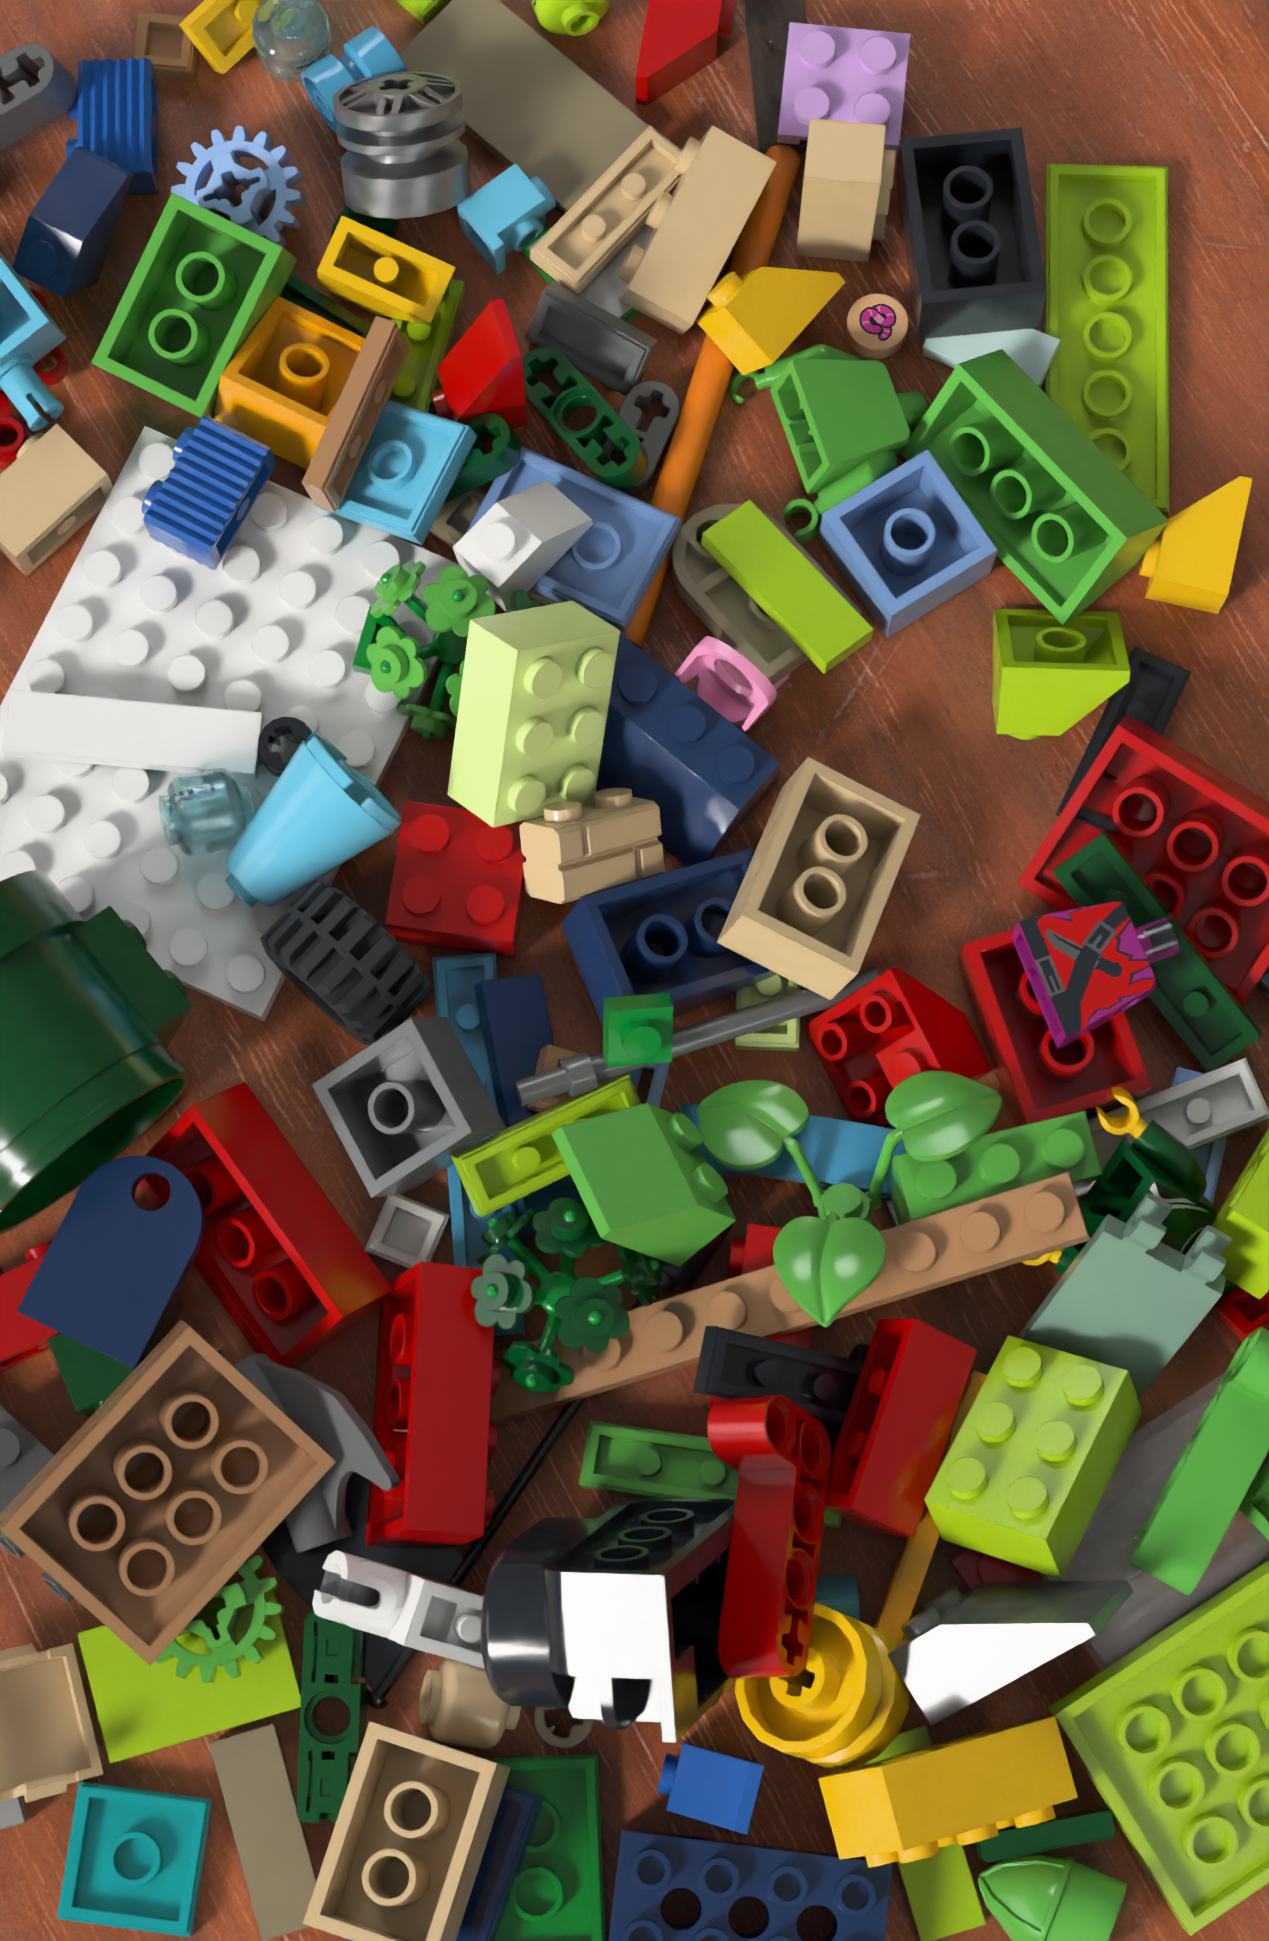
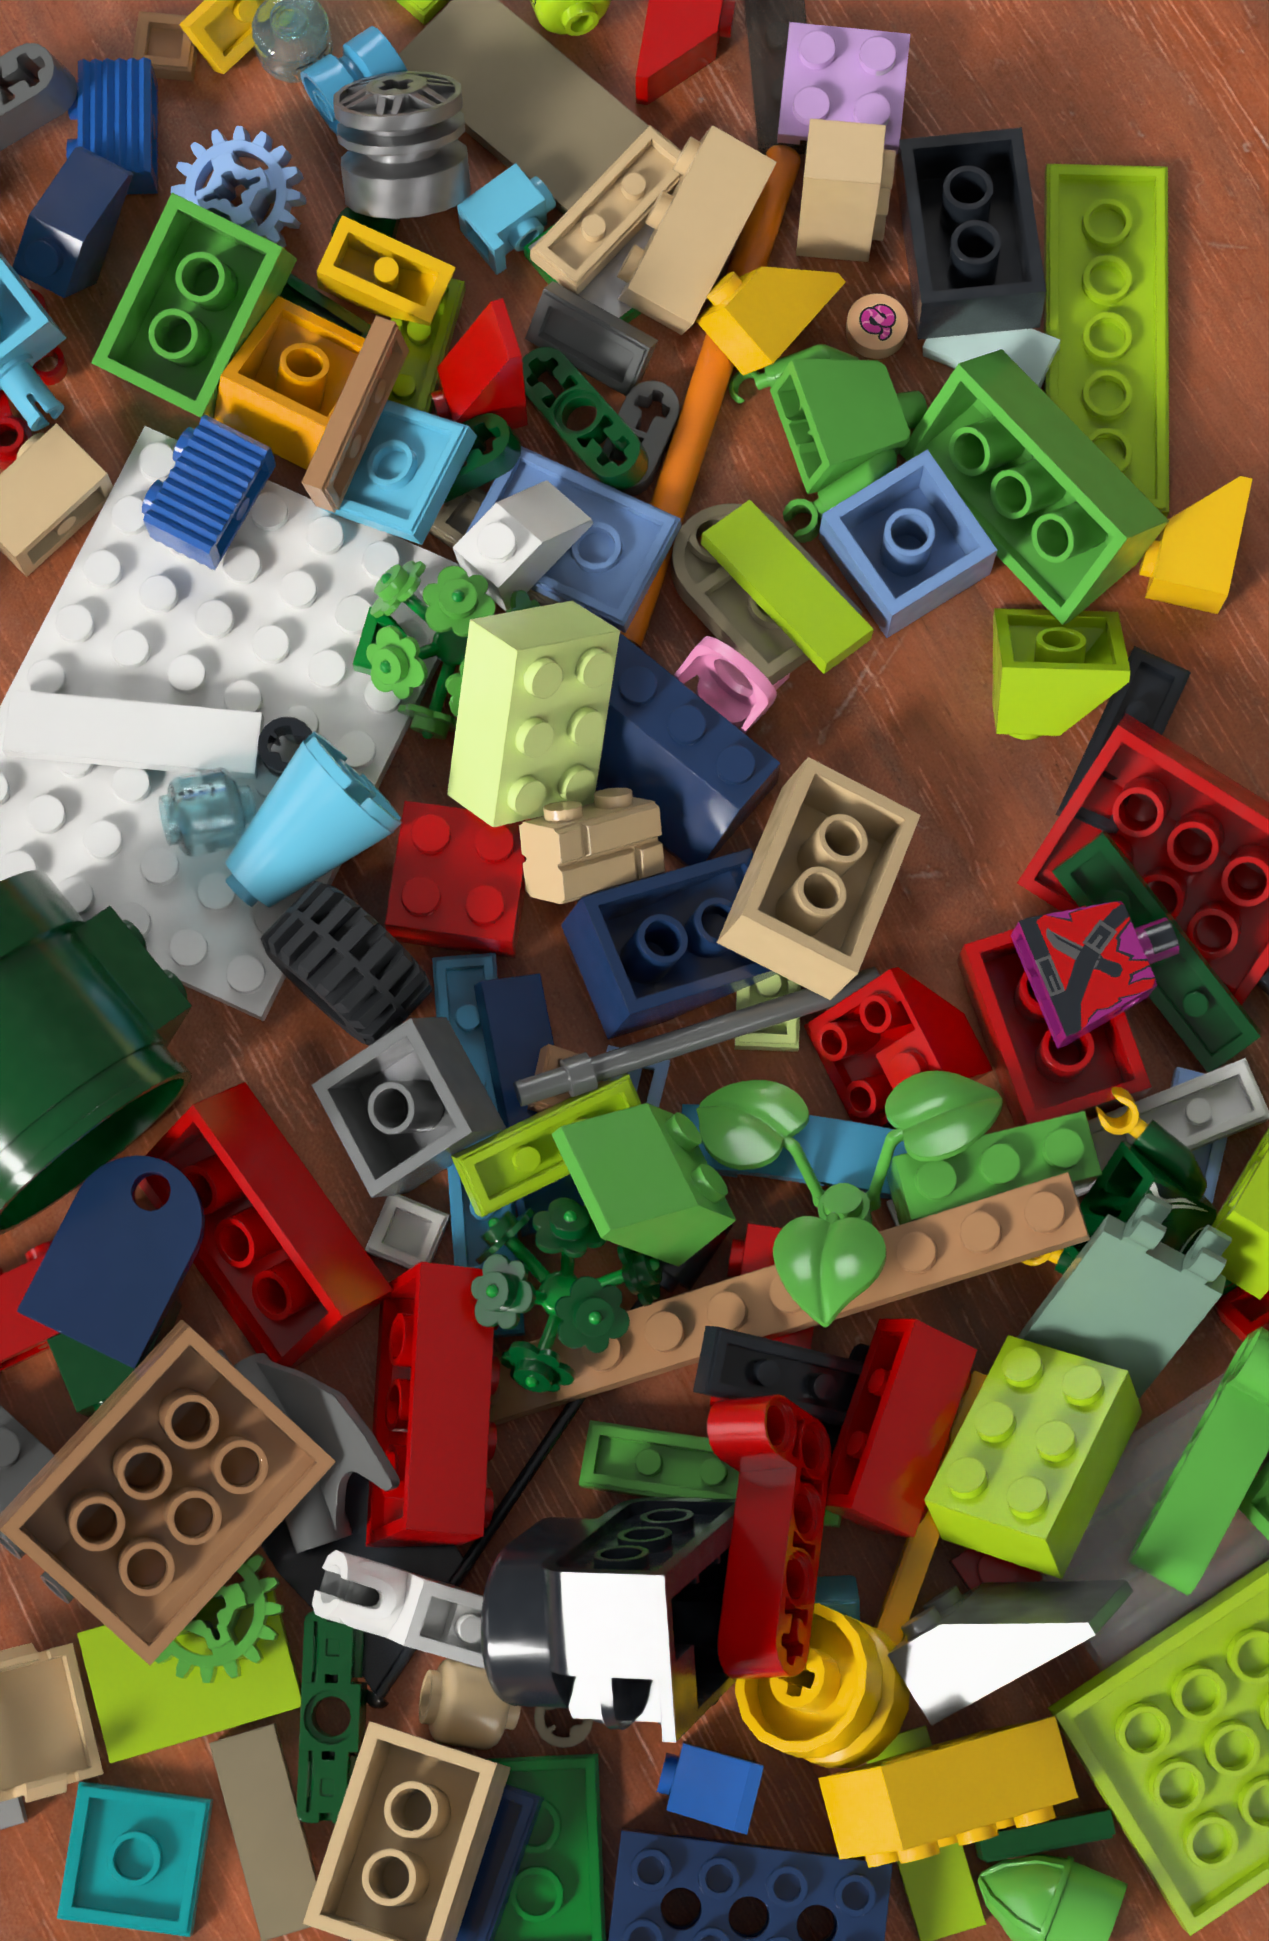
(637, 1030): green plate -> none

